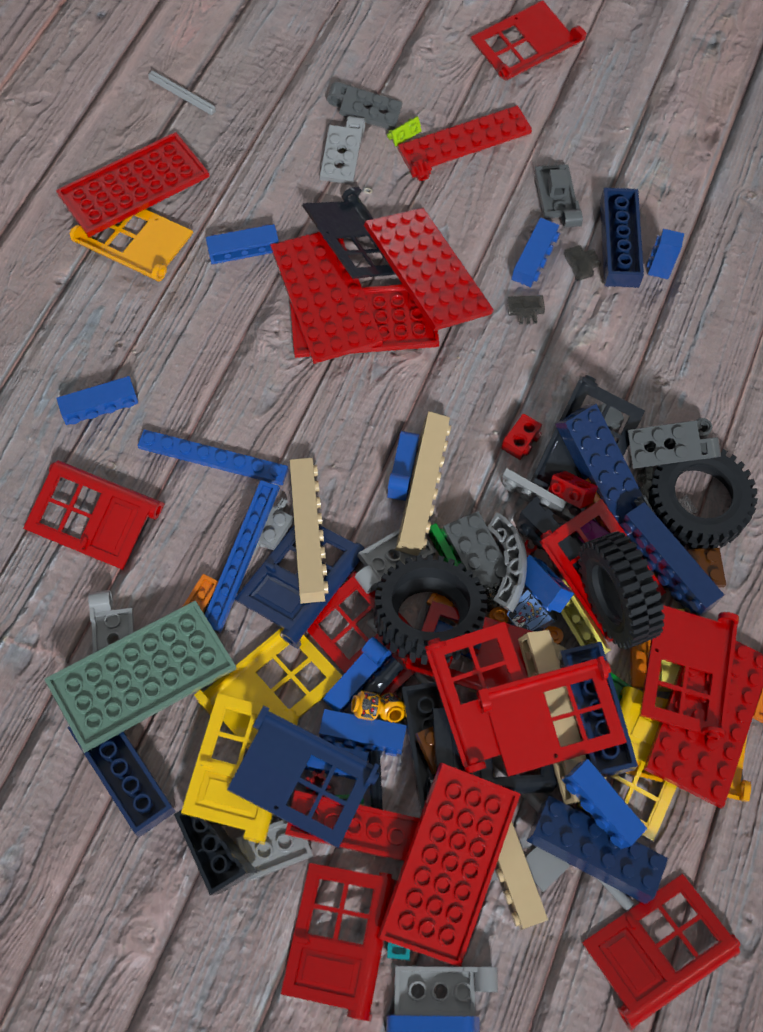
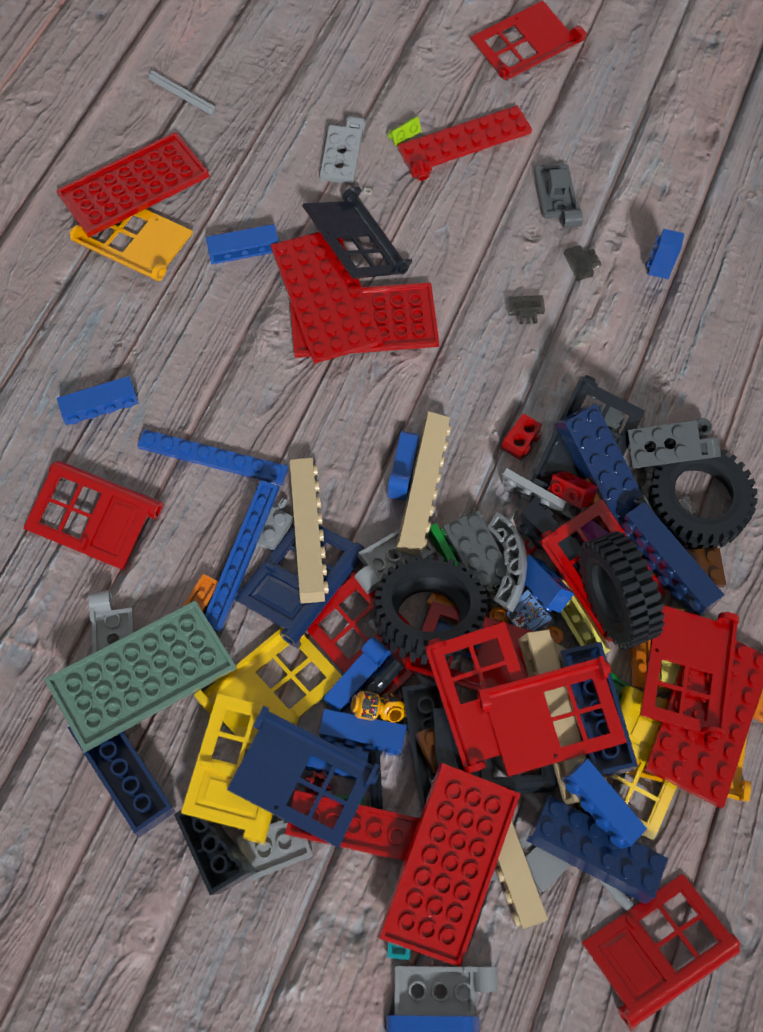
(335, 969): red door -> none
(354, 99): dark grey hinge -> none
(428, 268): red plate -> none
(535, 252): blue brick -> none
(621, 237): dark blue brick -> none

